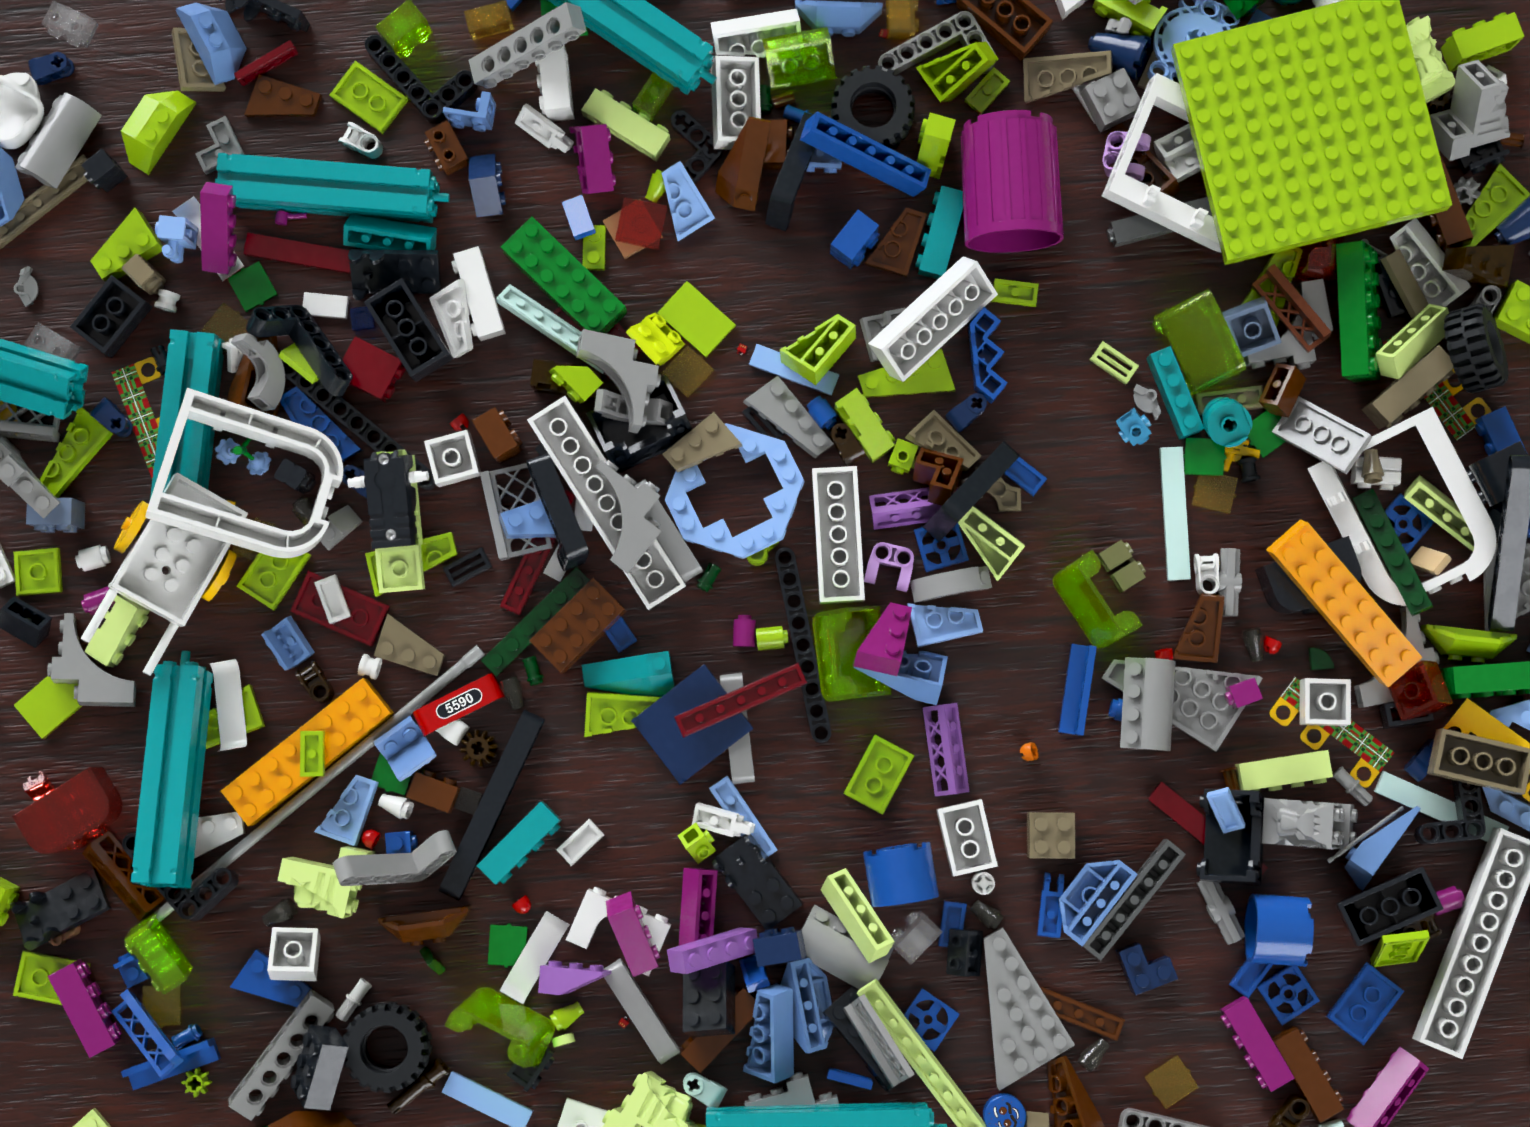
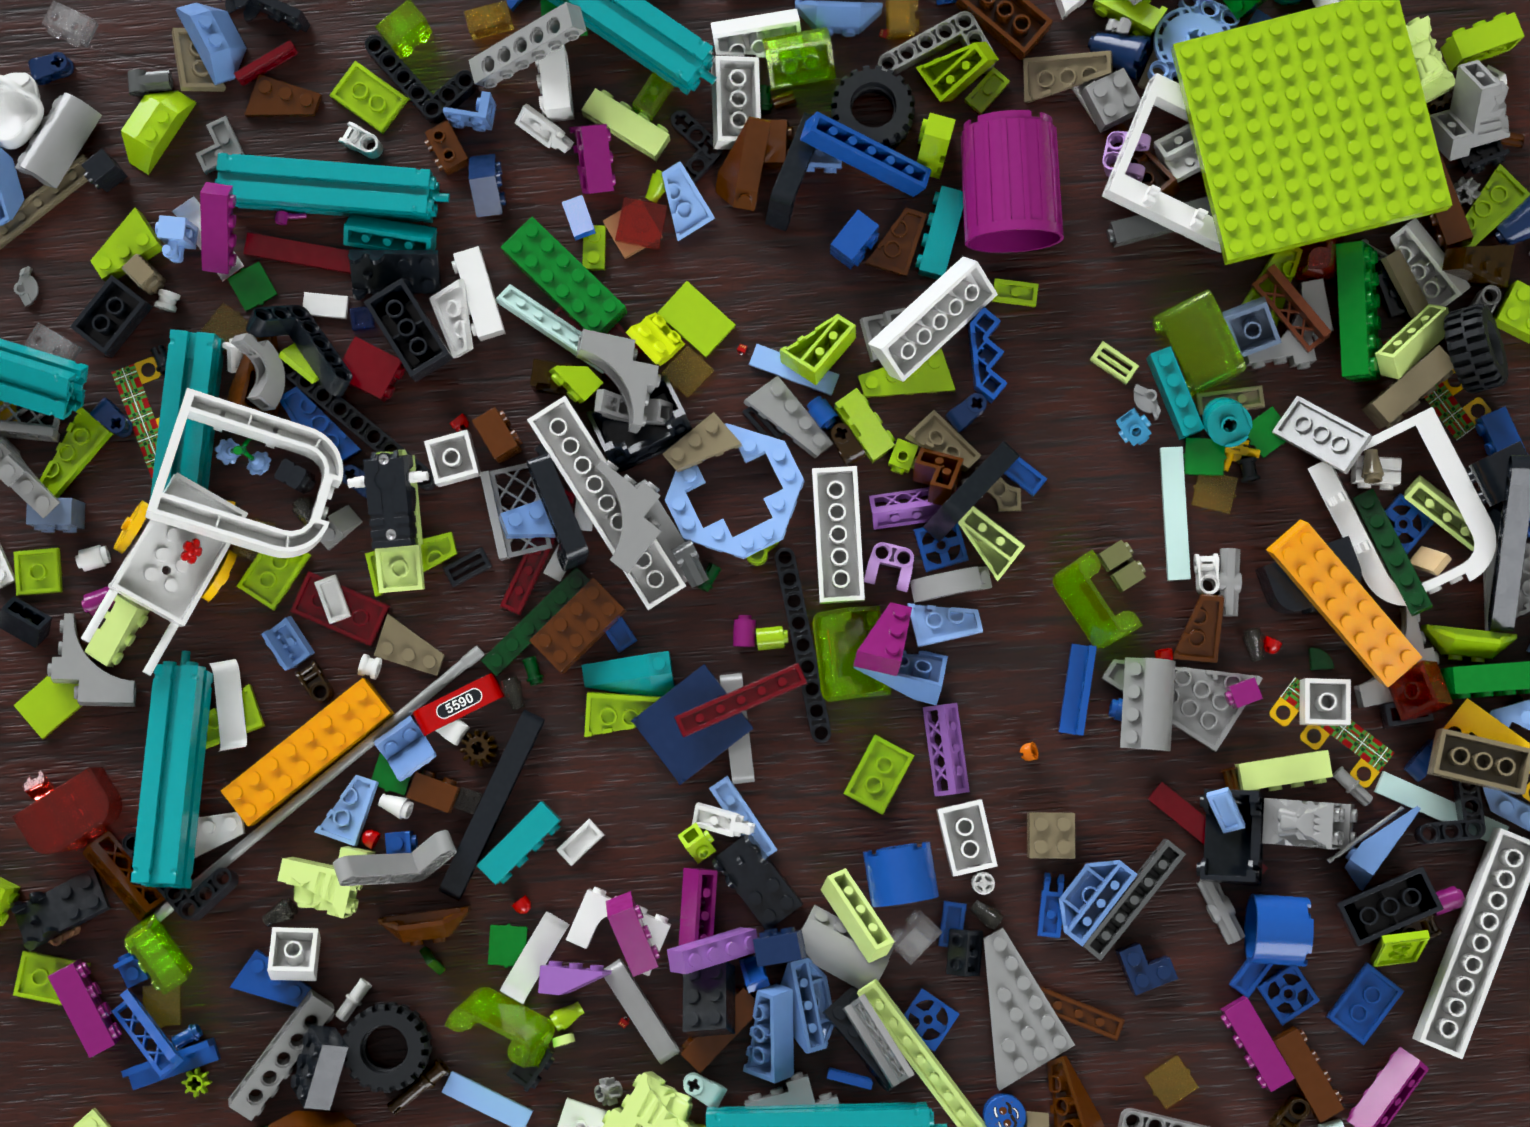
(142, 82): none -> dark grey piece
(191, 550): none -> red plant
(312, 753): lime plate -> none
(608, 1091): none -> light grey gear
(687, 559): none -> dark grey piece
(794, 113): blue pin -> none
(1093, 1055): clear smoke cone -> none
(1282, 390): reddish brown brick -> none

